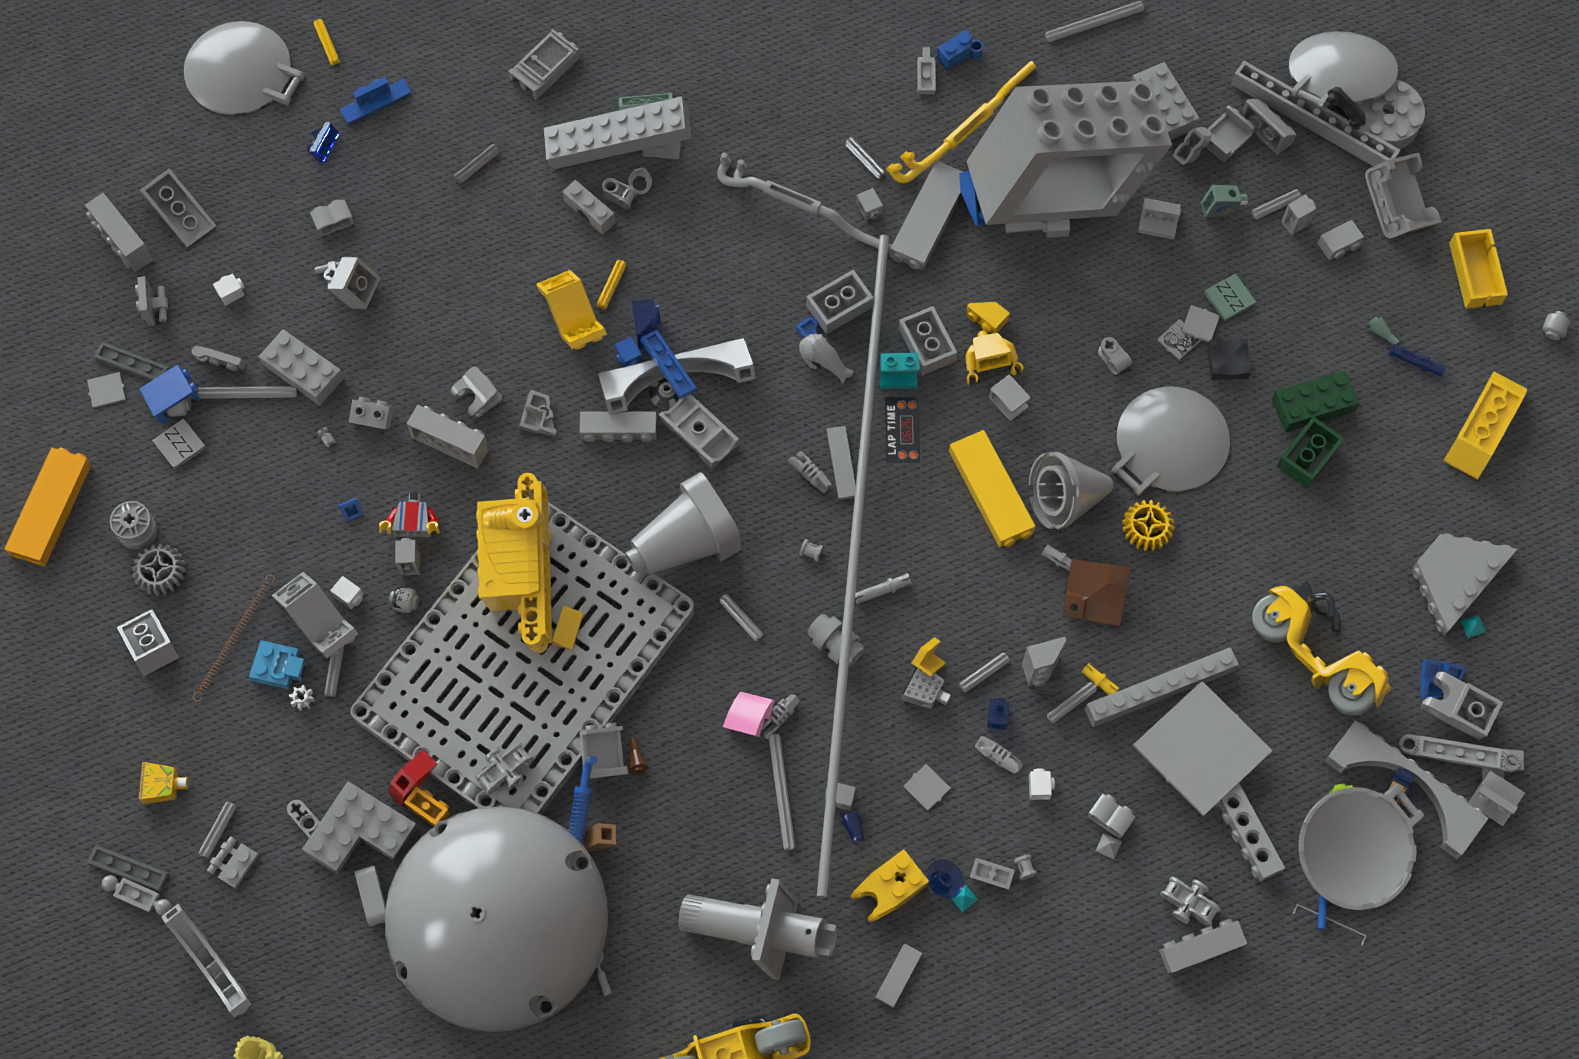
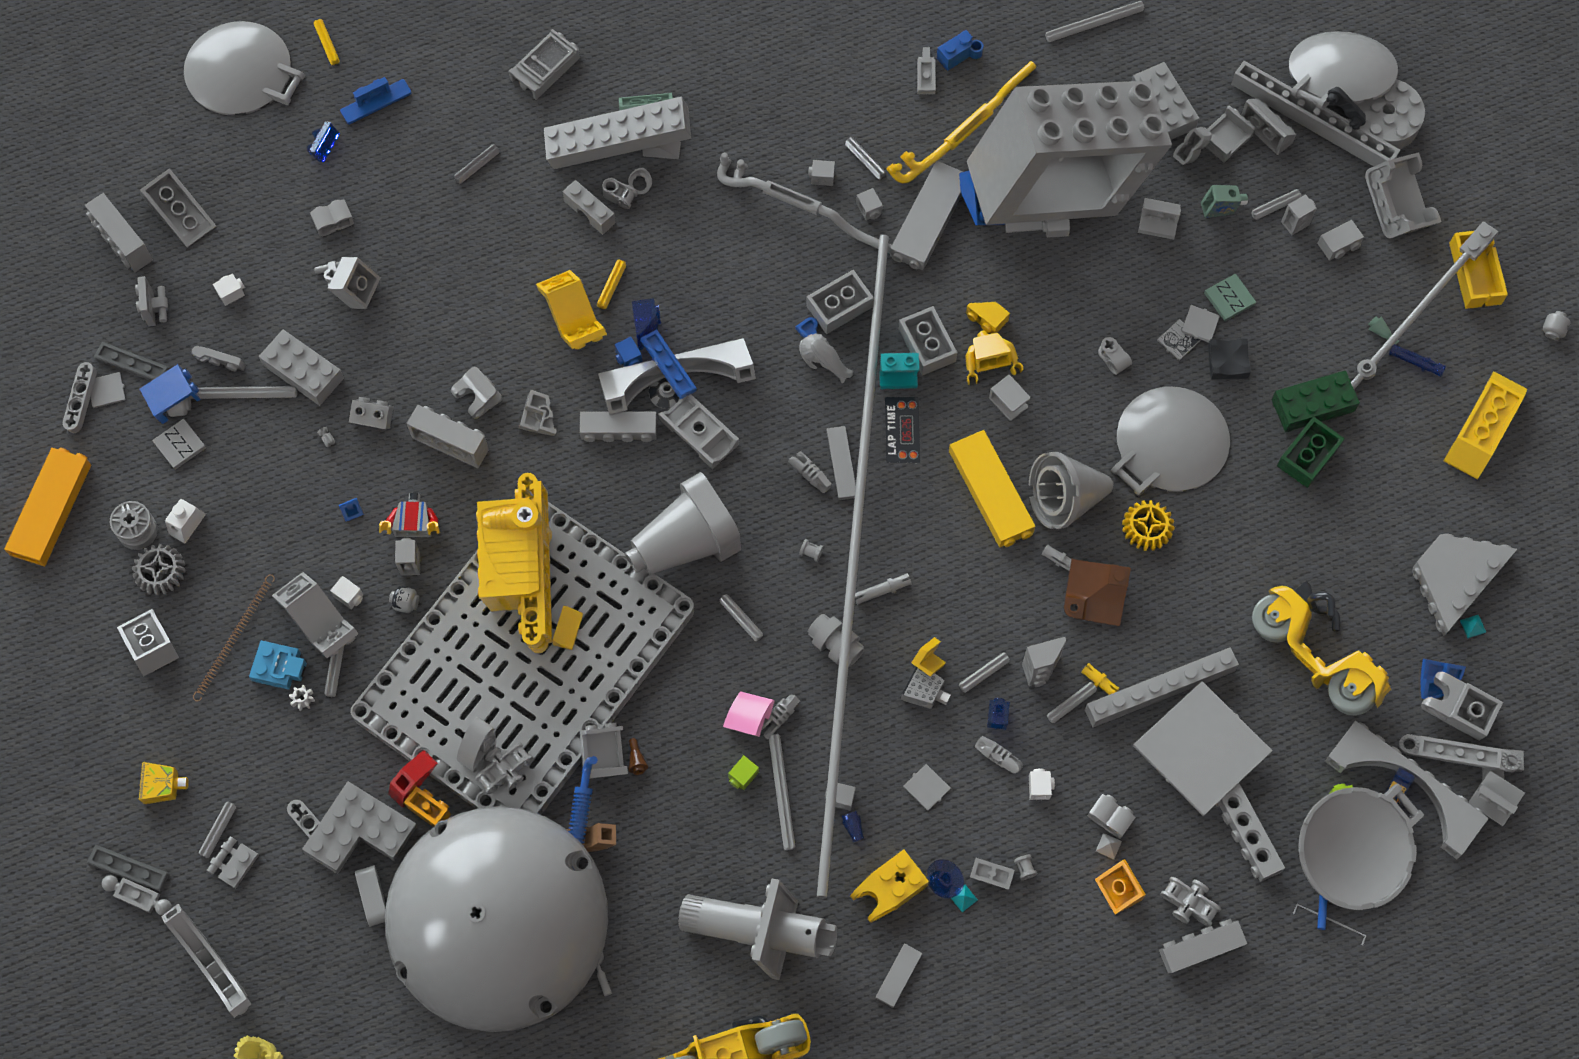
(75, 397): none -> light grey beam
(185, 519): none -> white torso
(476, 744): none -> light grey beam
(743, 773): none -> lime brick
(822, 172): none -> light grey brick
(1120, 887): none -> light orange slope
(1471, 249): none -> light grey bar

